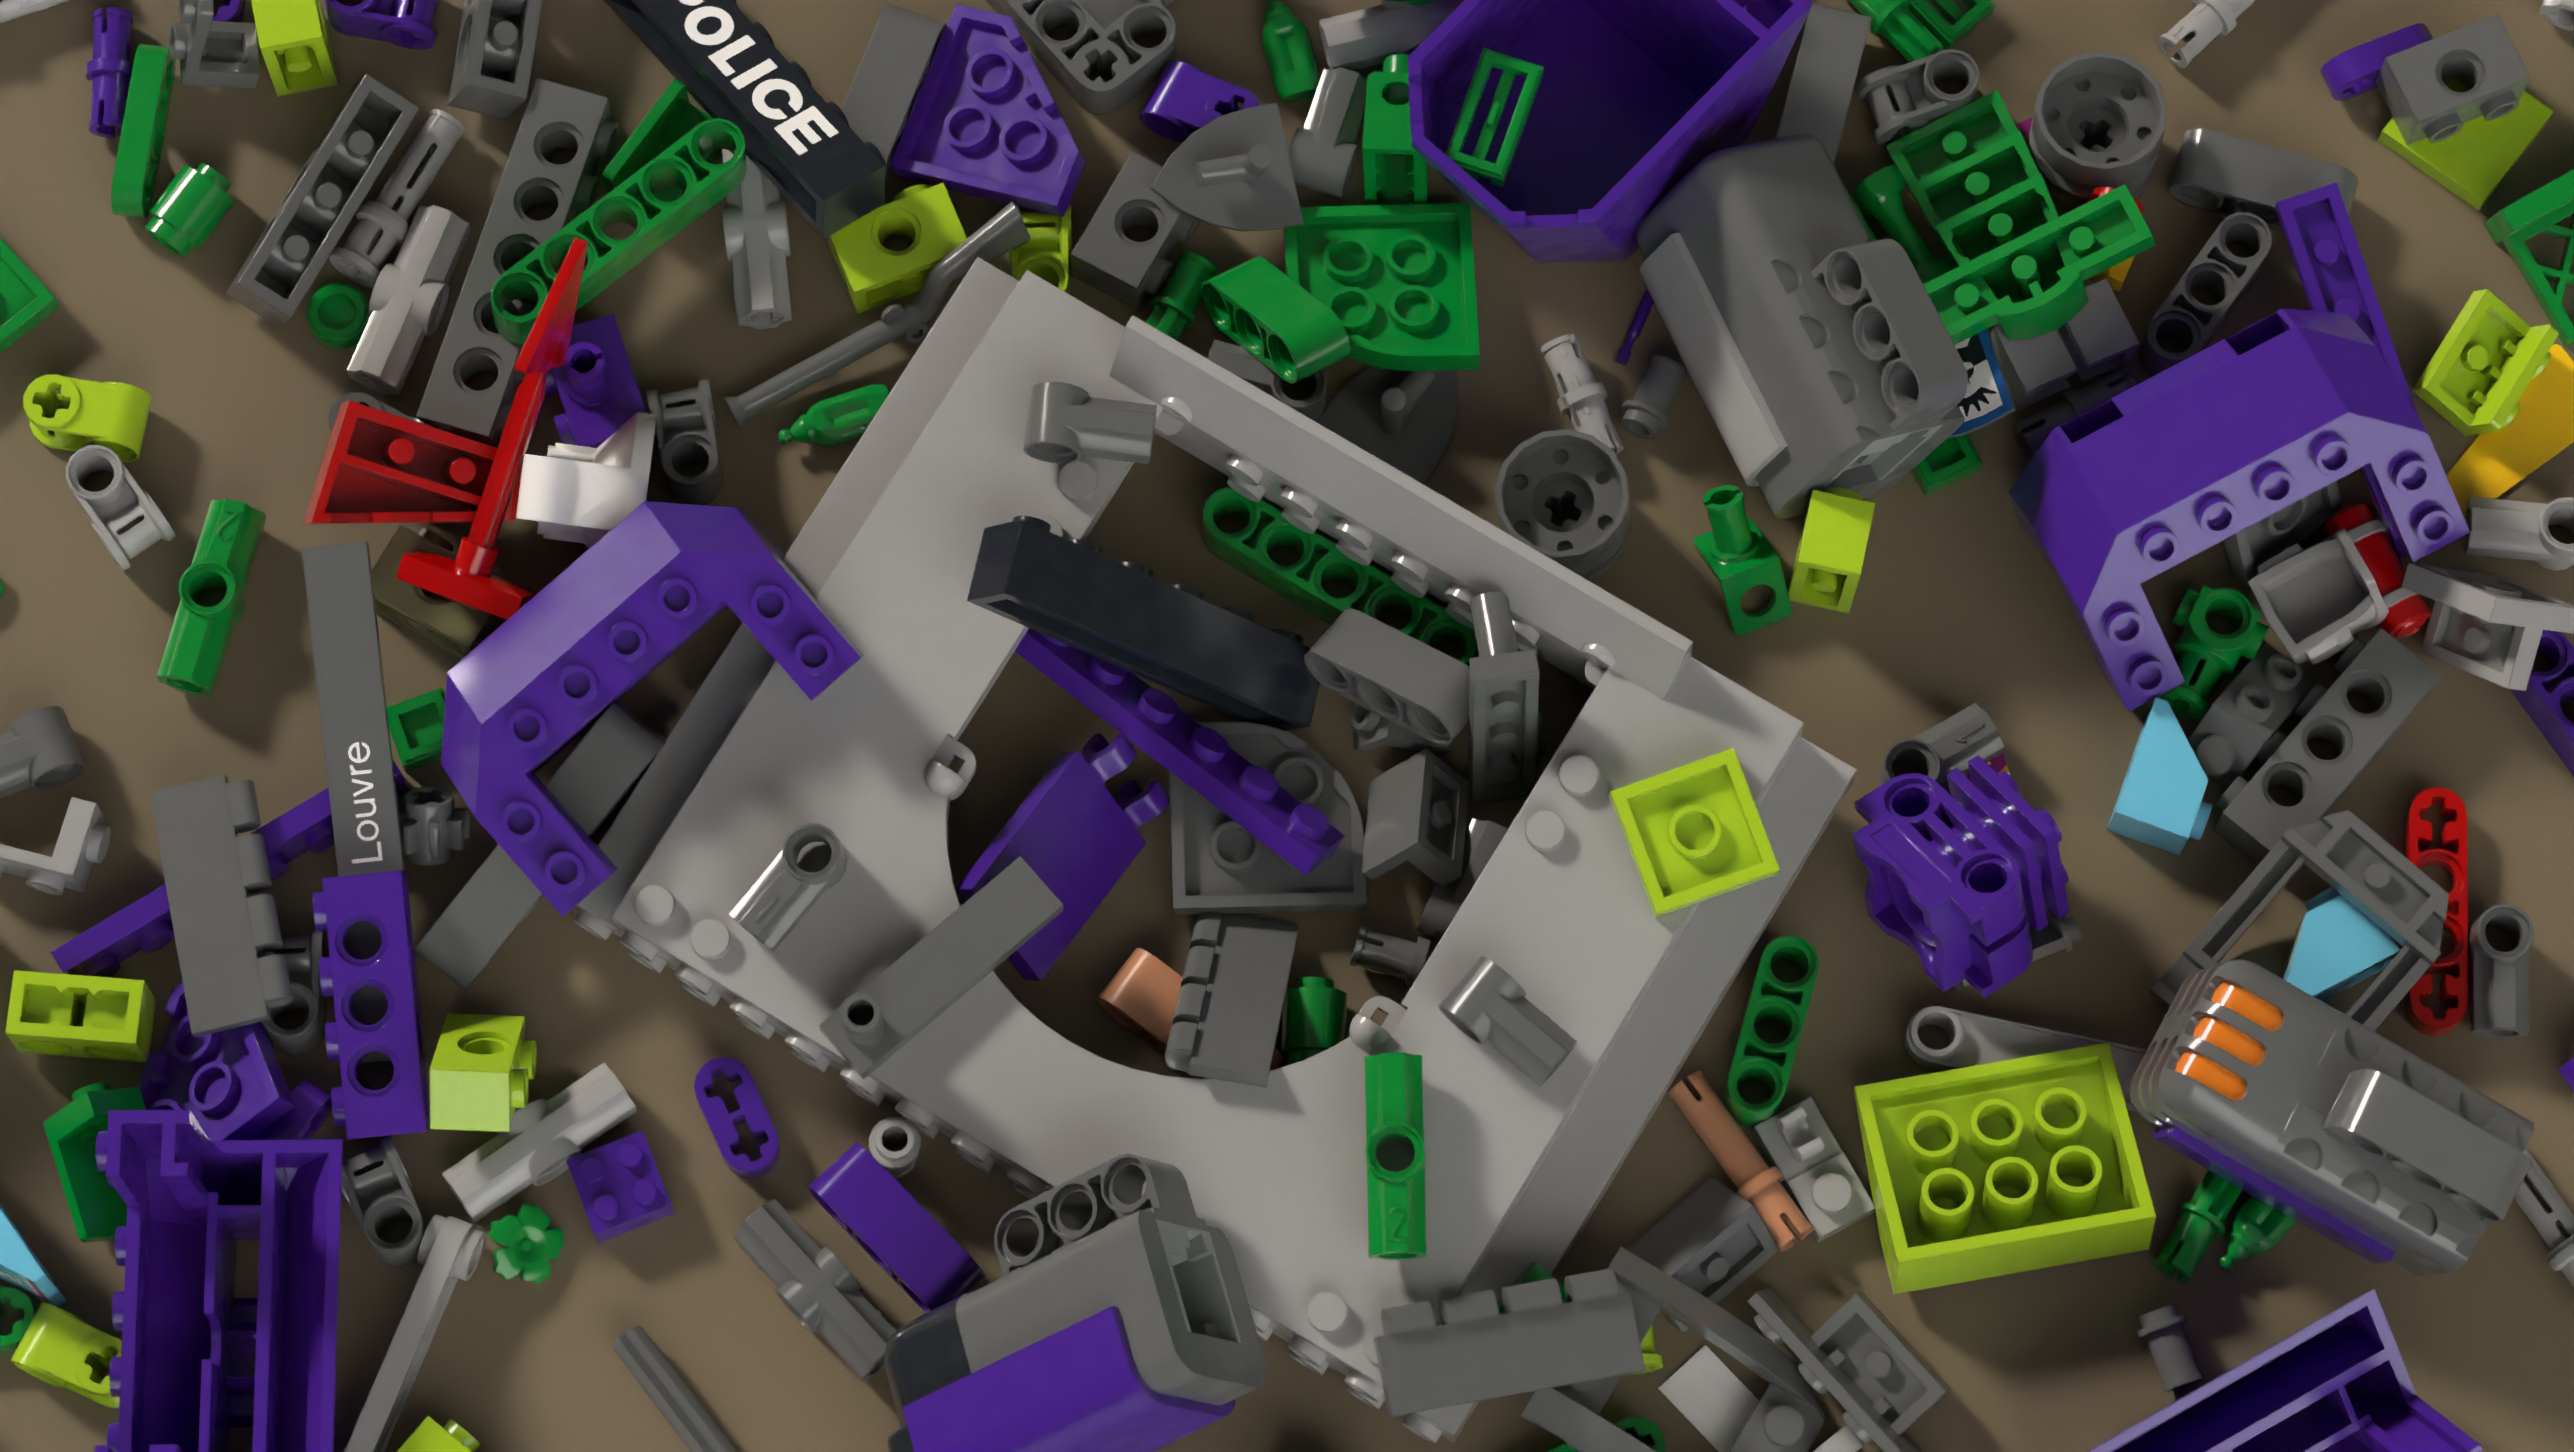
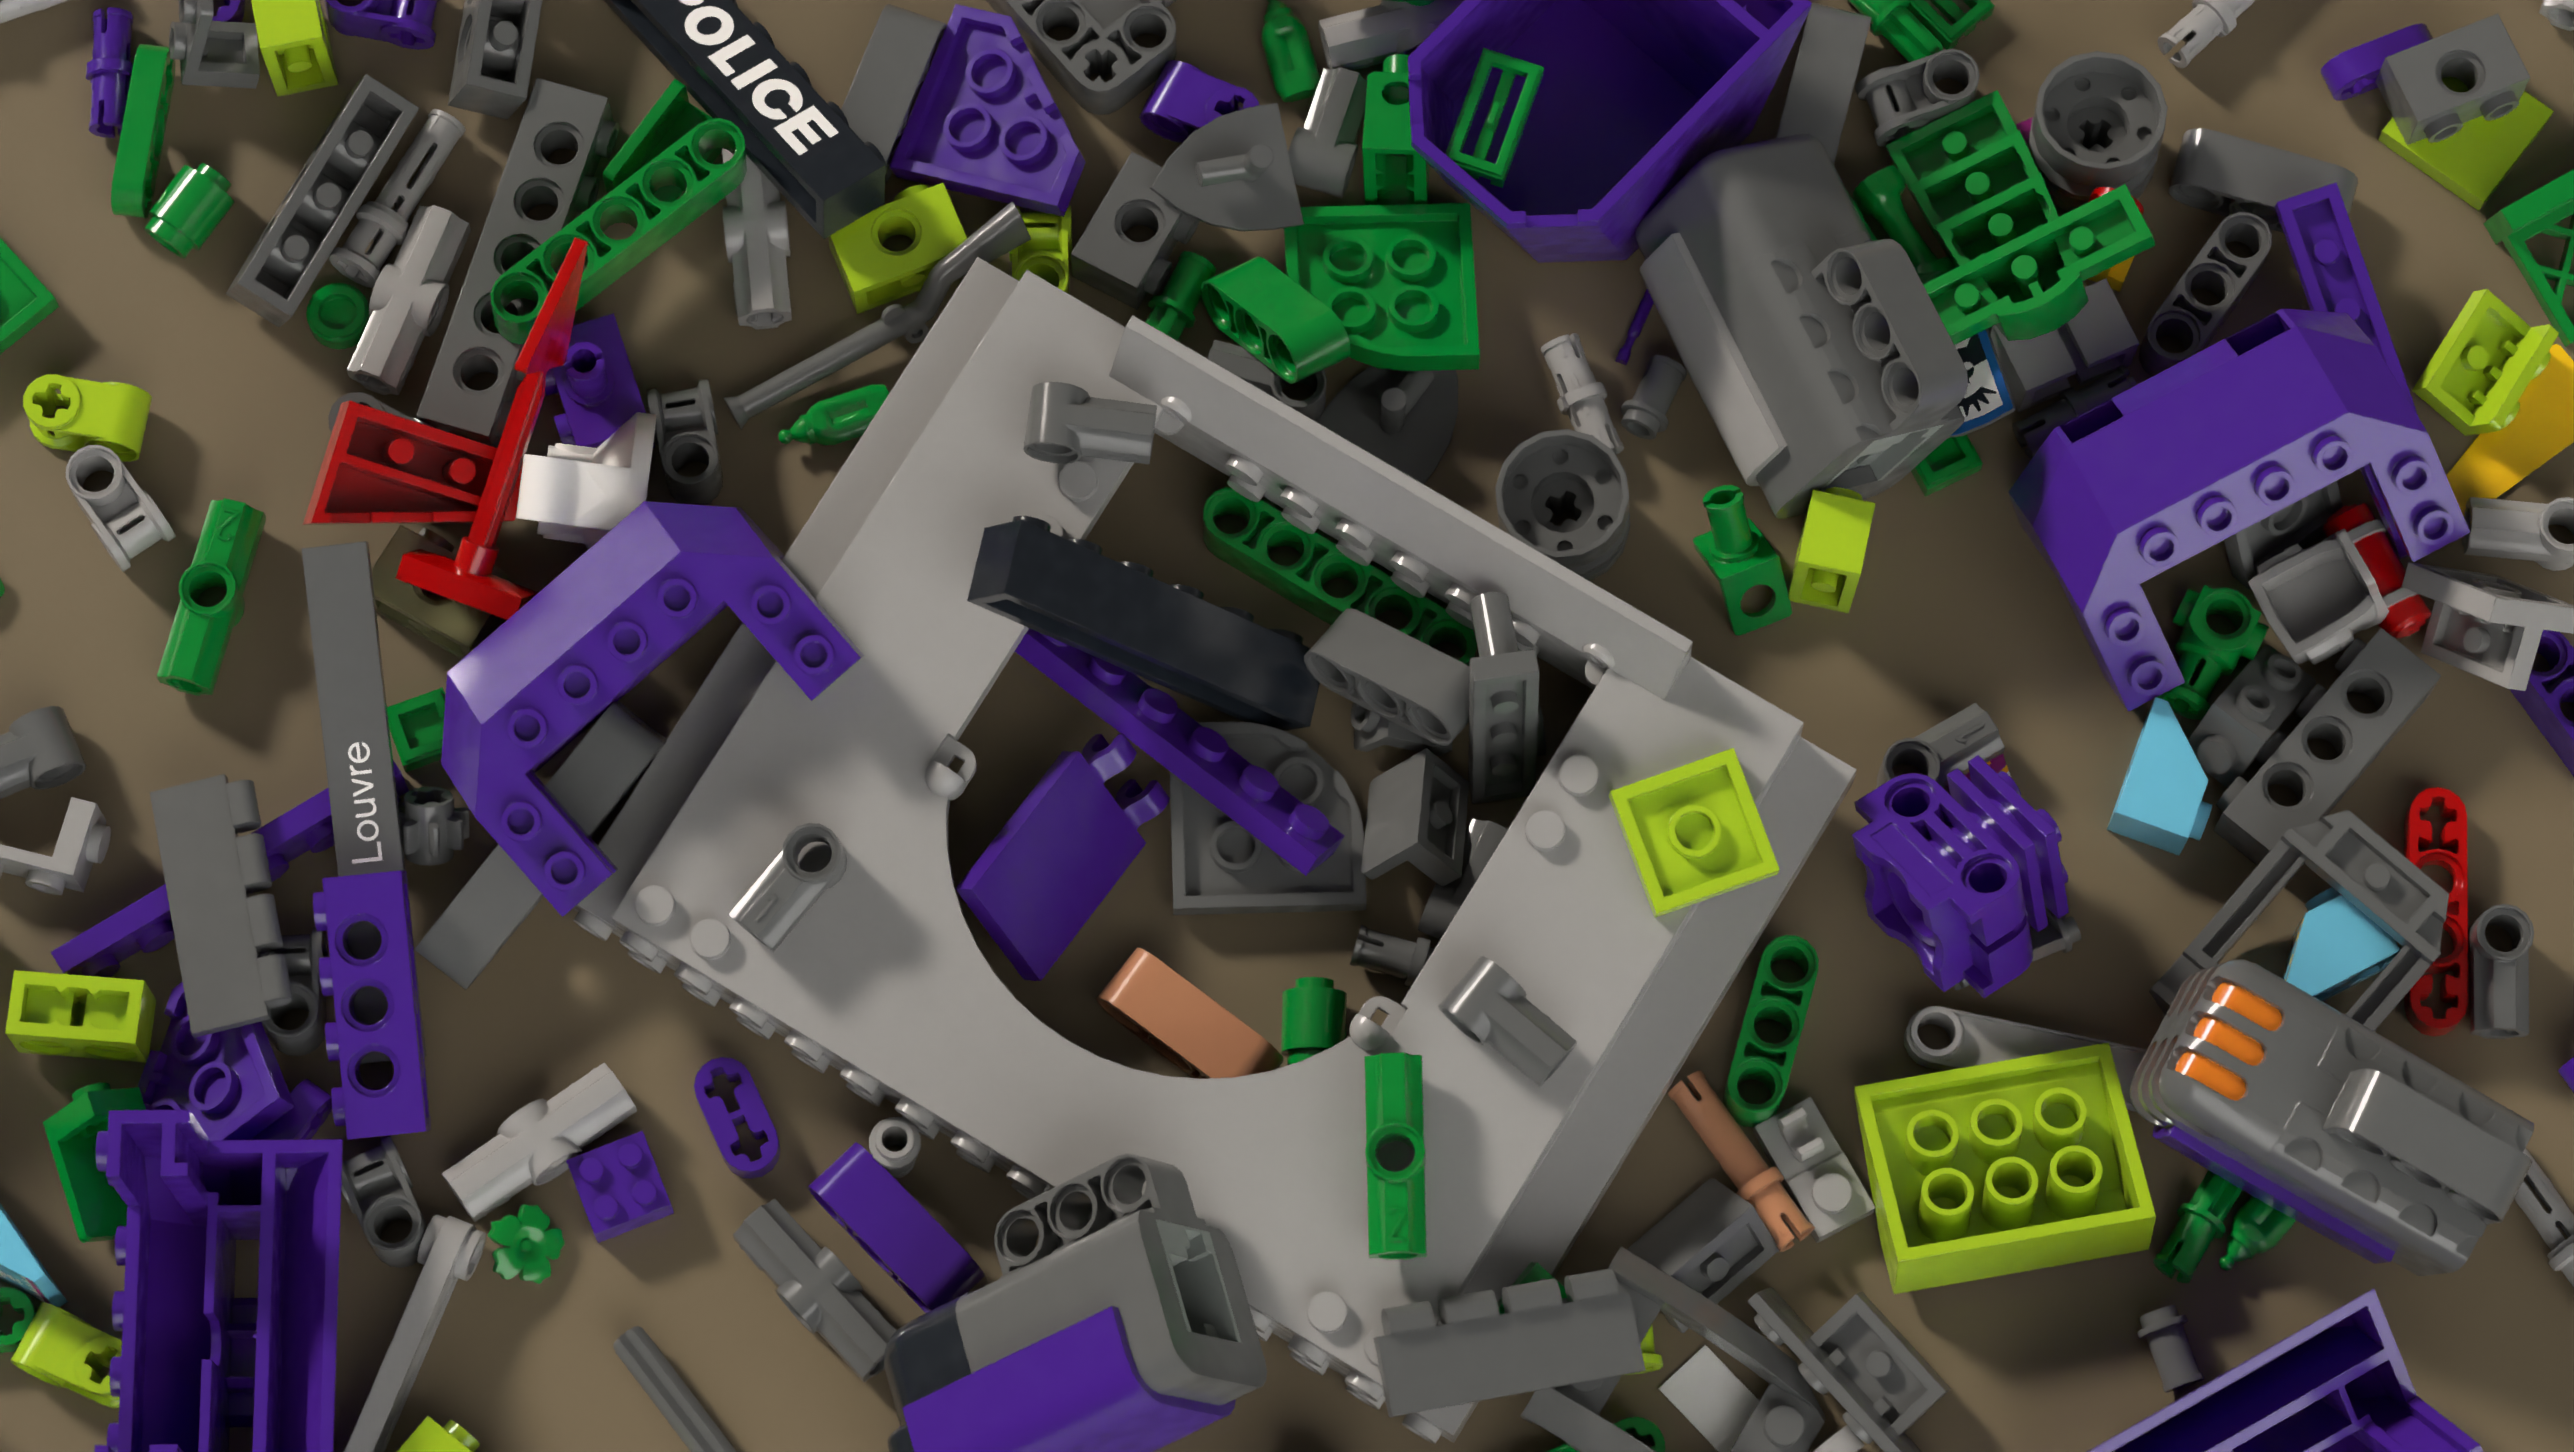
(480, 1072): lime brick -> none
(941, 967): dark grey piece -> none
(1231, 998): dark grey windscreen -> none

